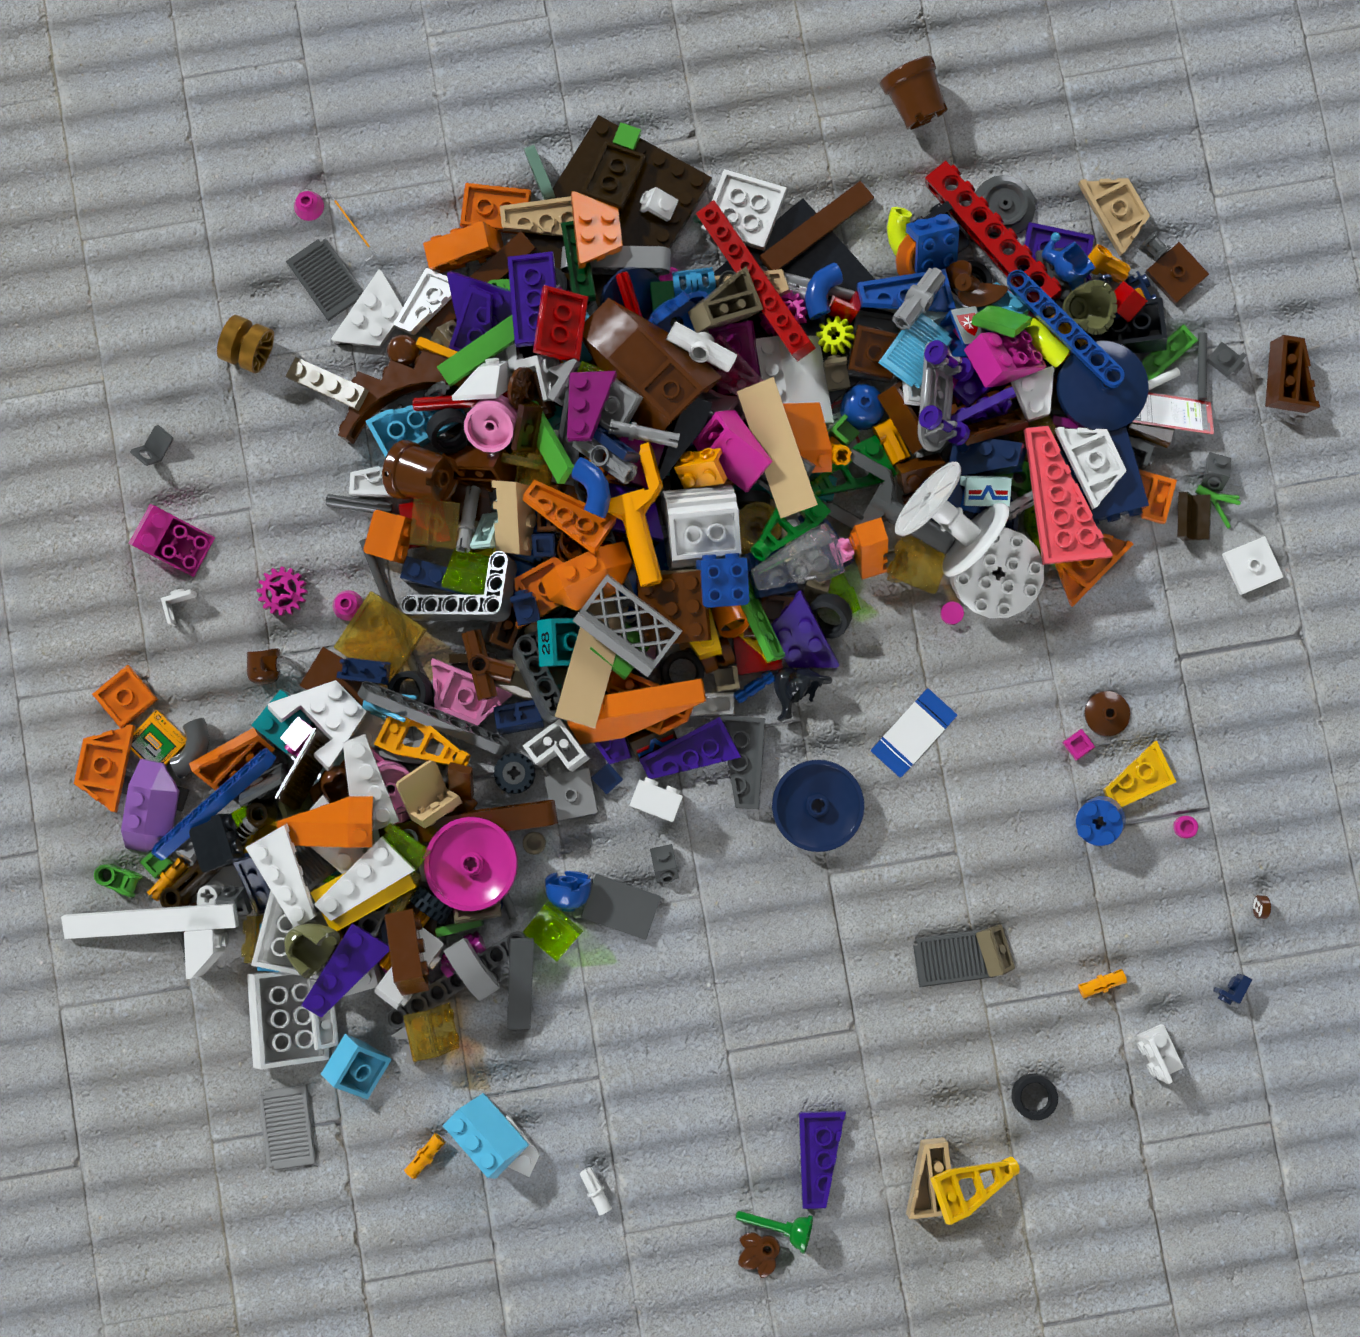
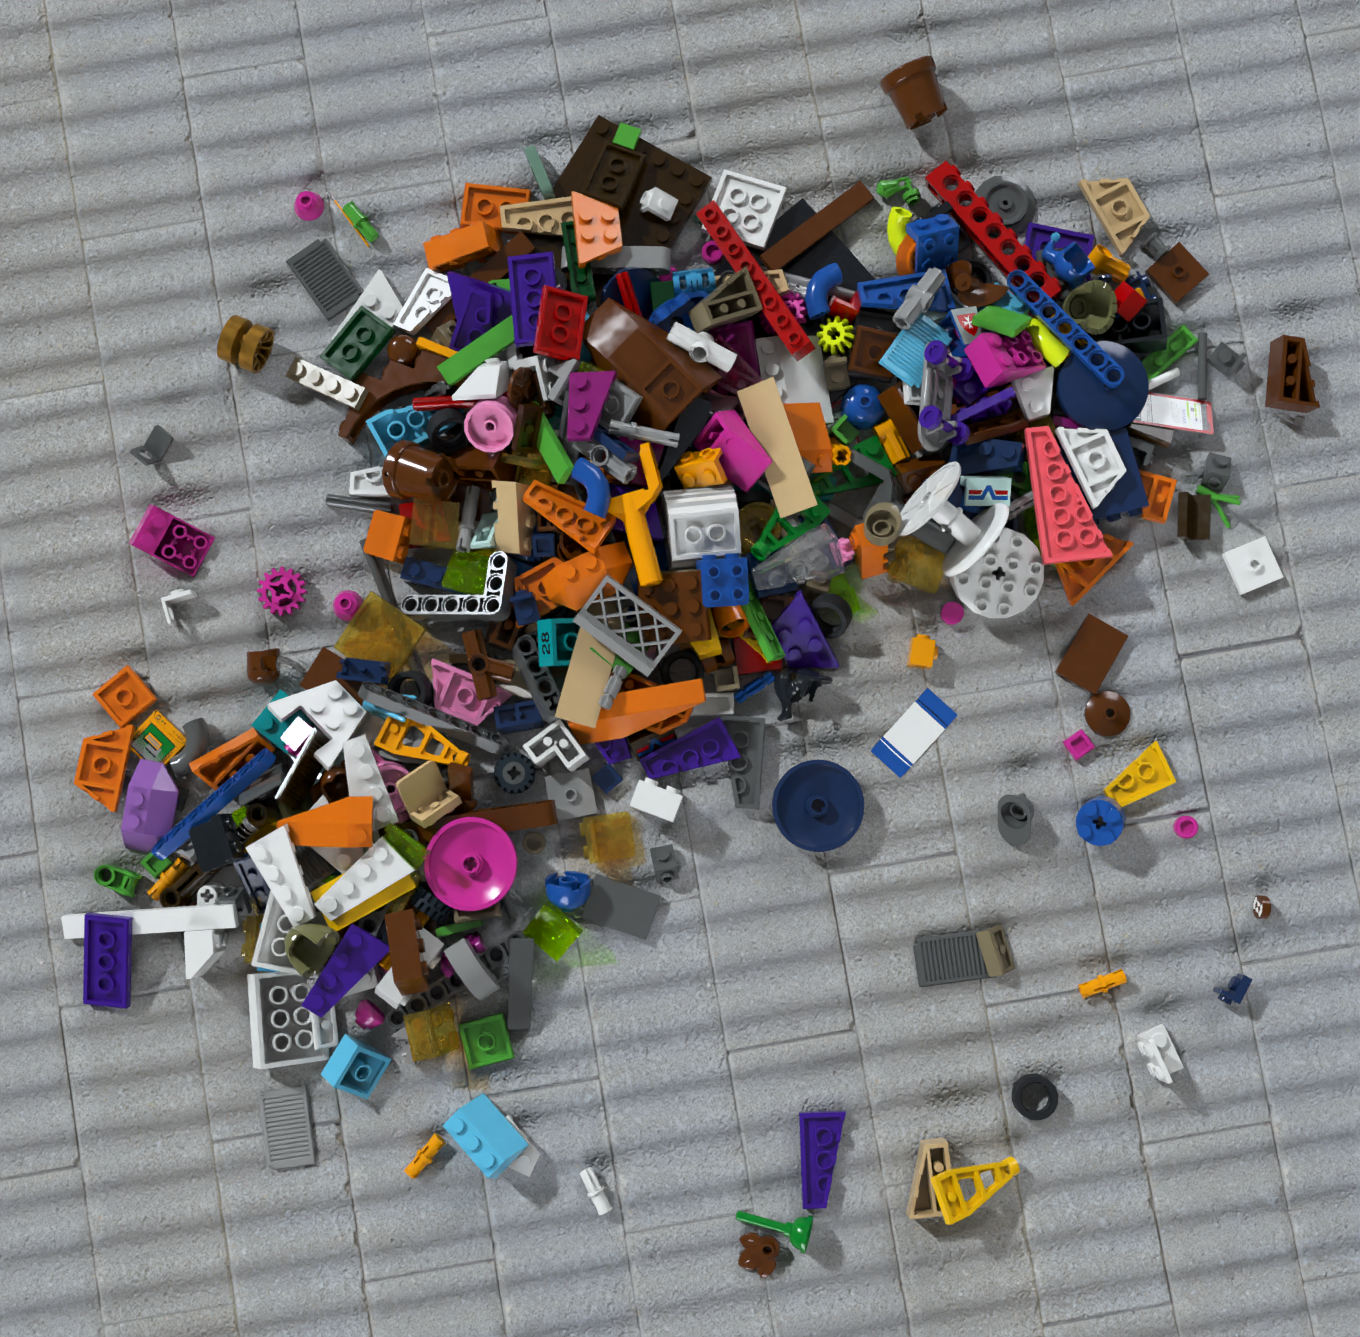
(107, 960): none -> dark purple tile
(357, 344): none -> dark green tile
(360, 221): none -> bright green axle
(368, 1015): none -> dark pink cone
(486, 1041): none -> bright green tile
(608, 837): none -> clear yellow bracket
(612, 687): none -> light grey axle
(711, 253): none -> dark pink tile
(882, 524): none -> dark tan hat
(888, 188): none -> bright green piece
(922, 652): none -> light orange brick
(1015, 818): none -> dark grey piece
(1091, 654): none -> reddish brown tile

